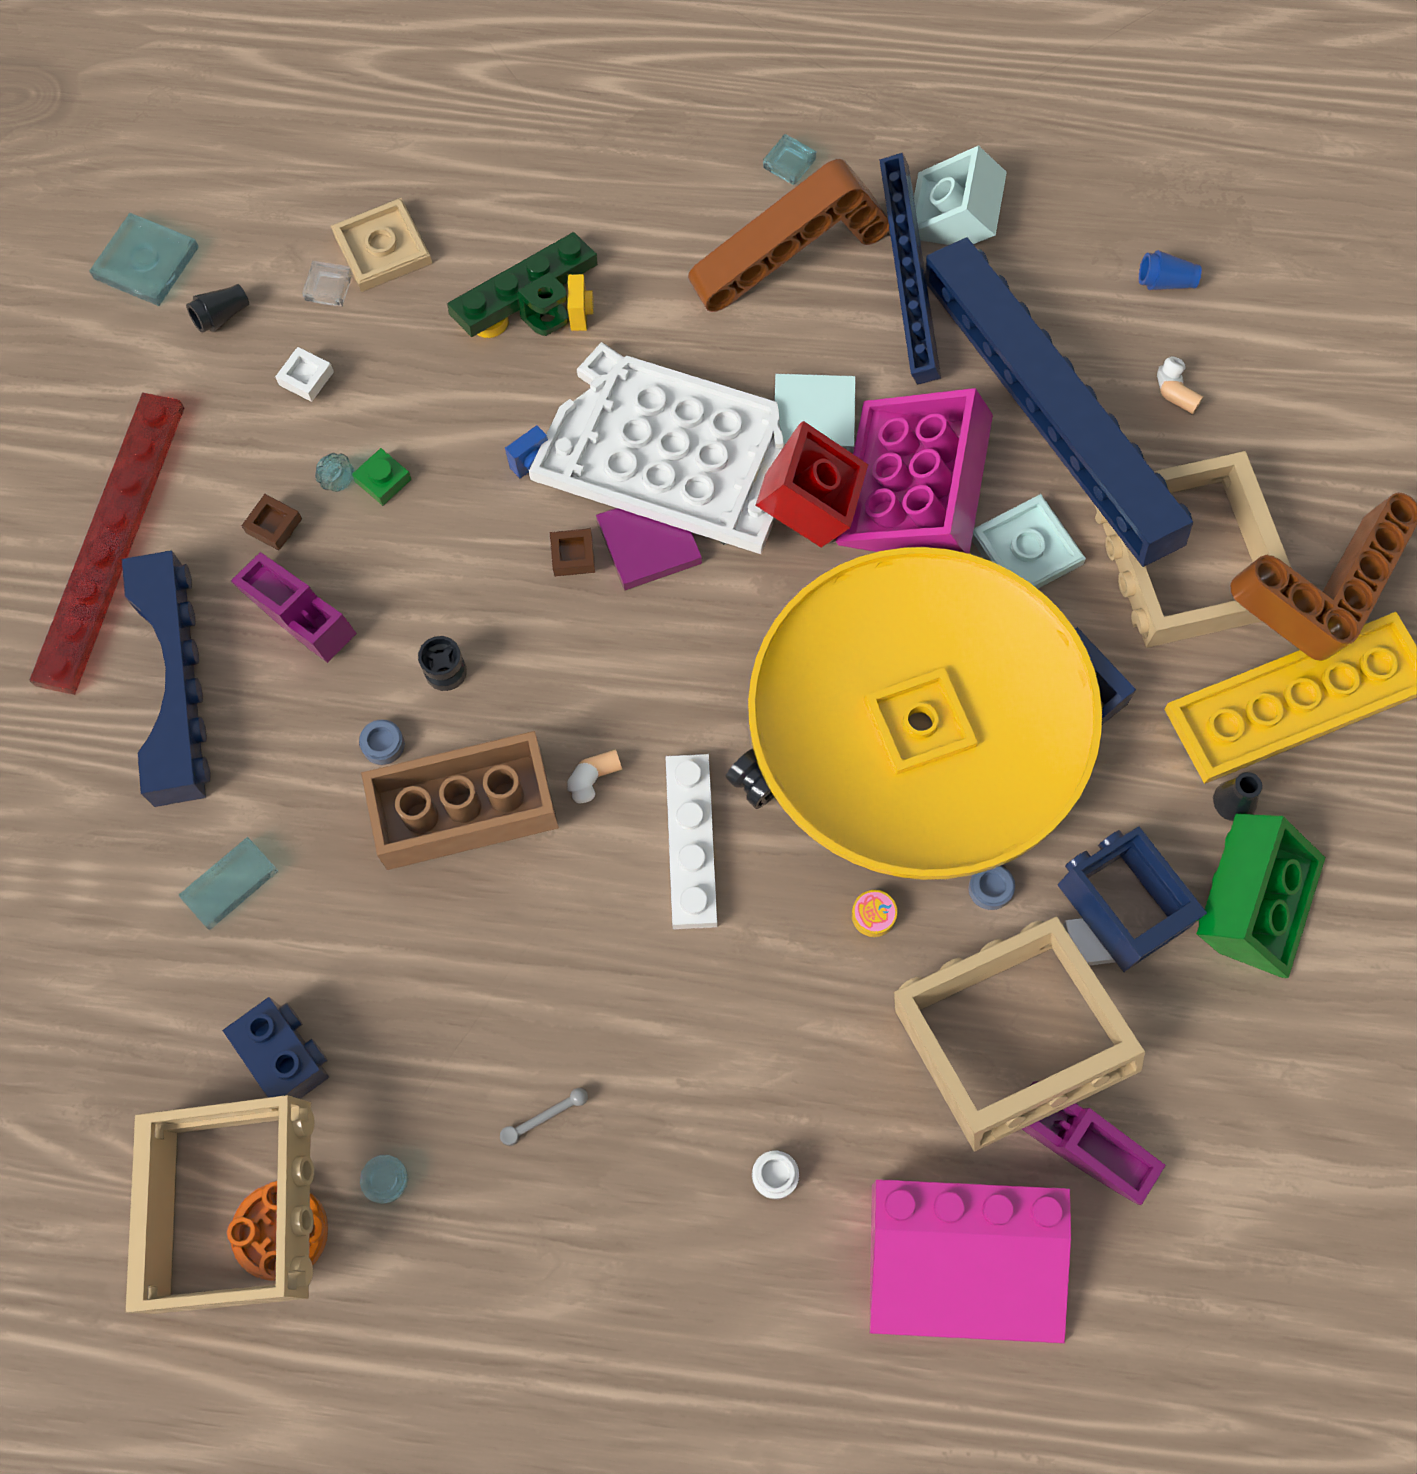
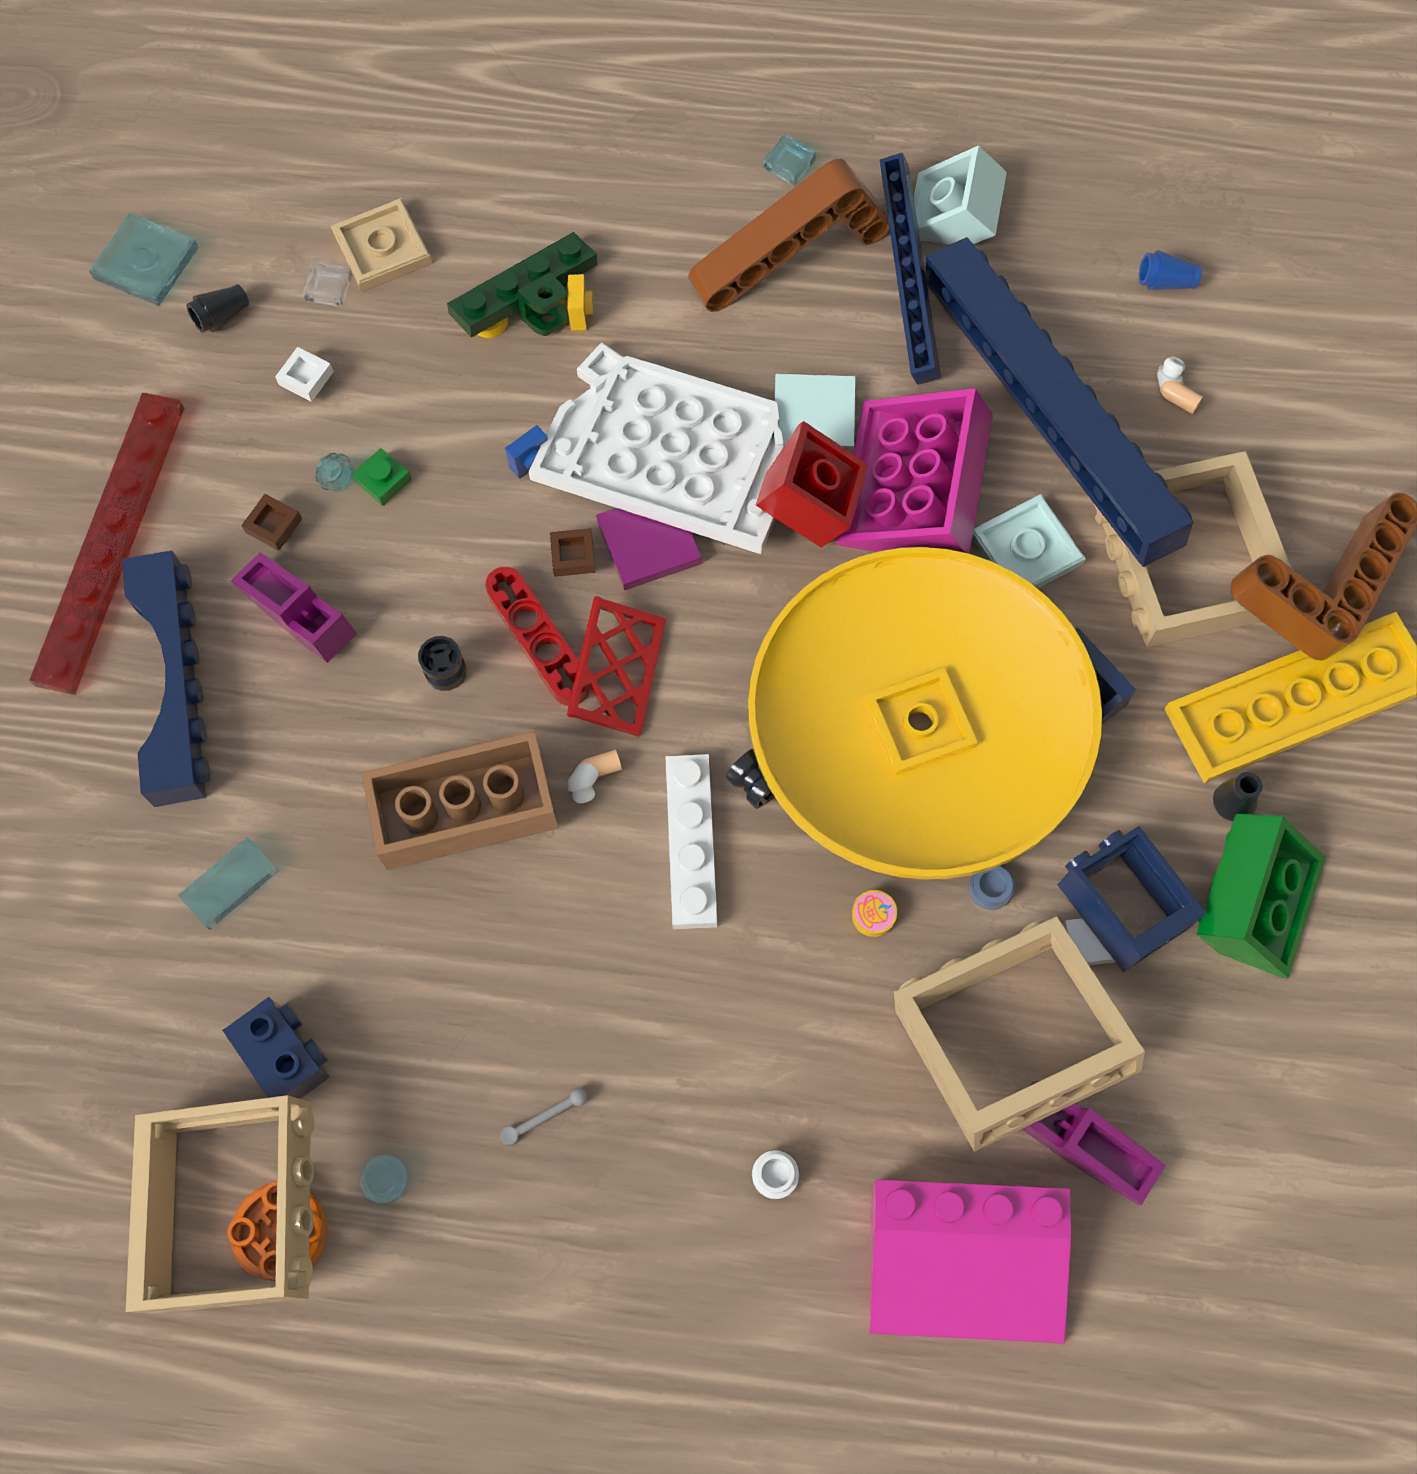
(381, 742): sand blue tile -> none
(532, 638): none -> red beam
(585, 677): none -> red window

